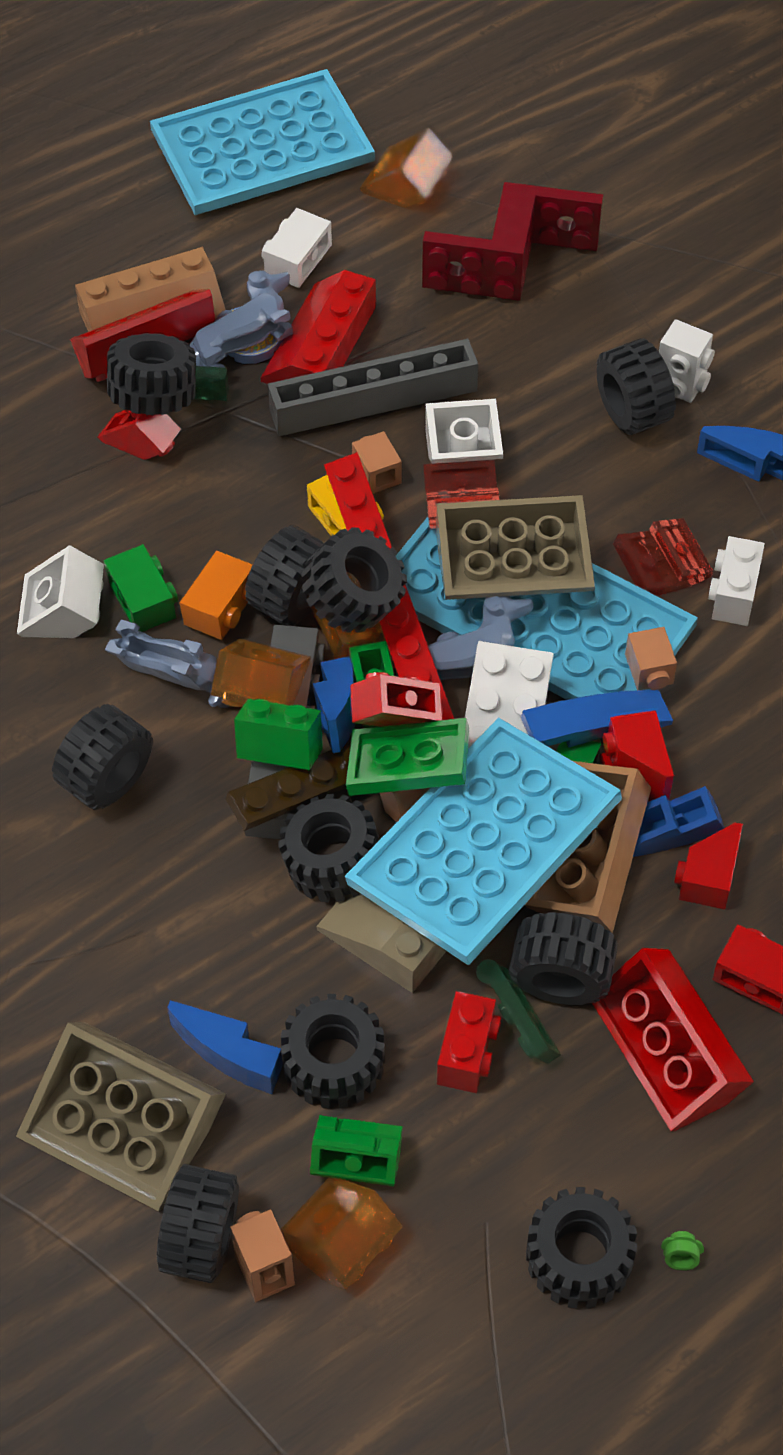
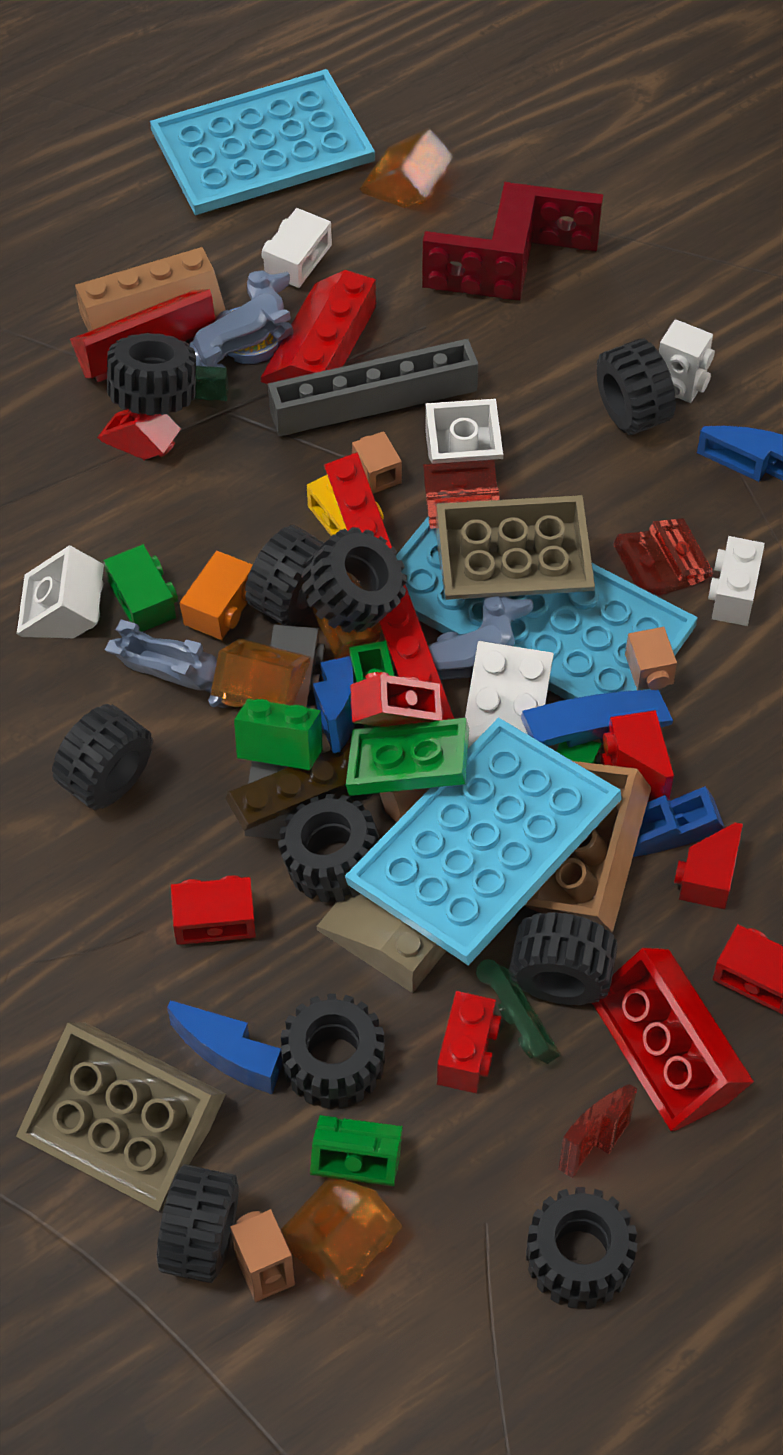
(213, 910): none -> red brick
(597, 1127): none -> clear red slope
(682, 1250): bright green plate -> none

